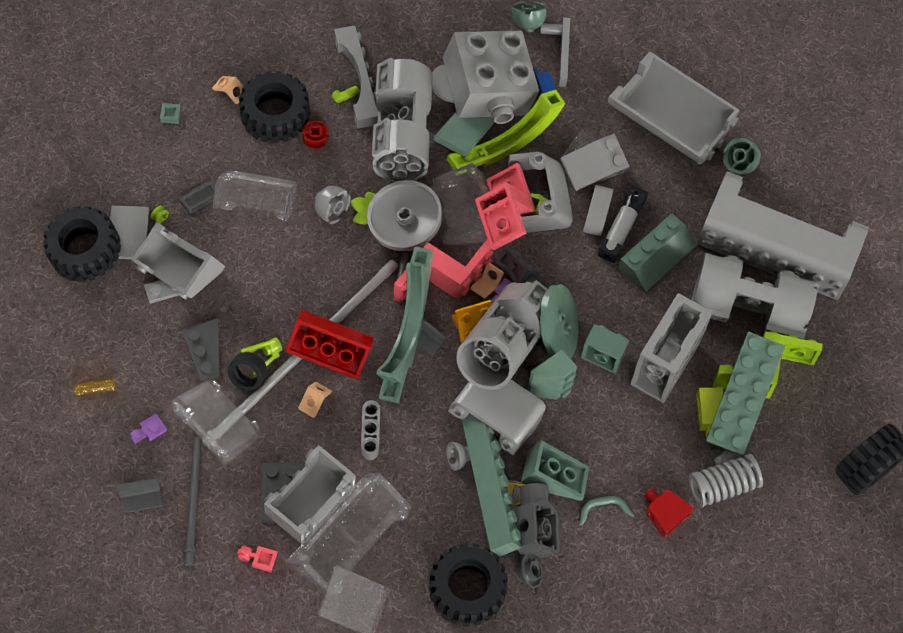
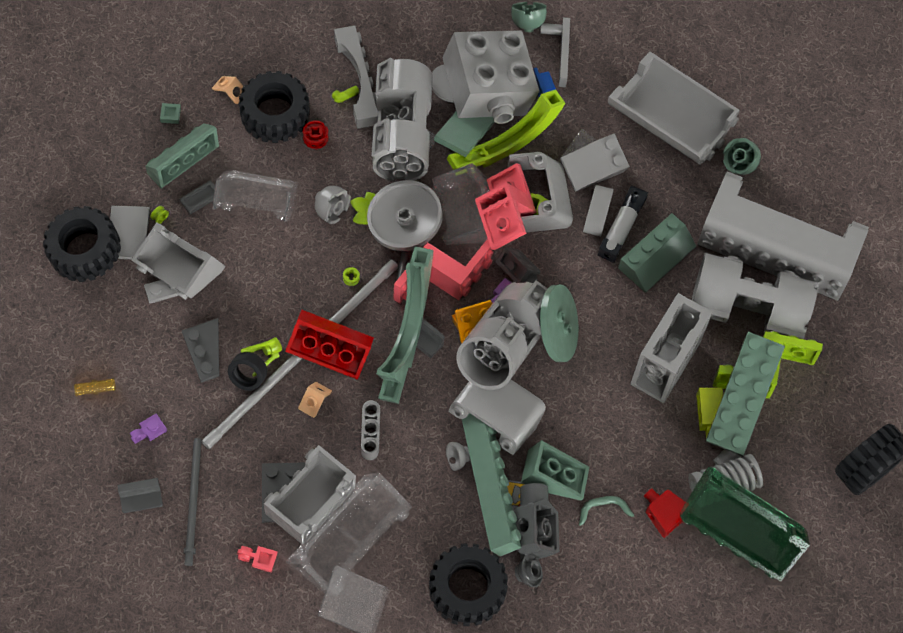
(183, 154): none -> sand green slope
(216, 420): clear windscreen -> none
(348, 271): none -> lime bush
(485, 284): light nougat bracket -> none
(553, 377): sand green slope -> none
(605, 348): sand green brick -> none
(745, 524): none -> clear green windscreen

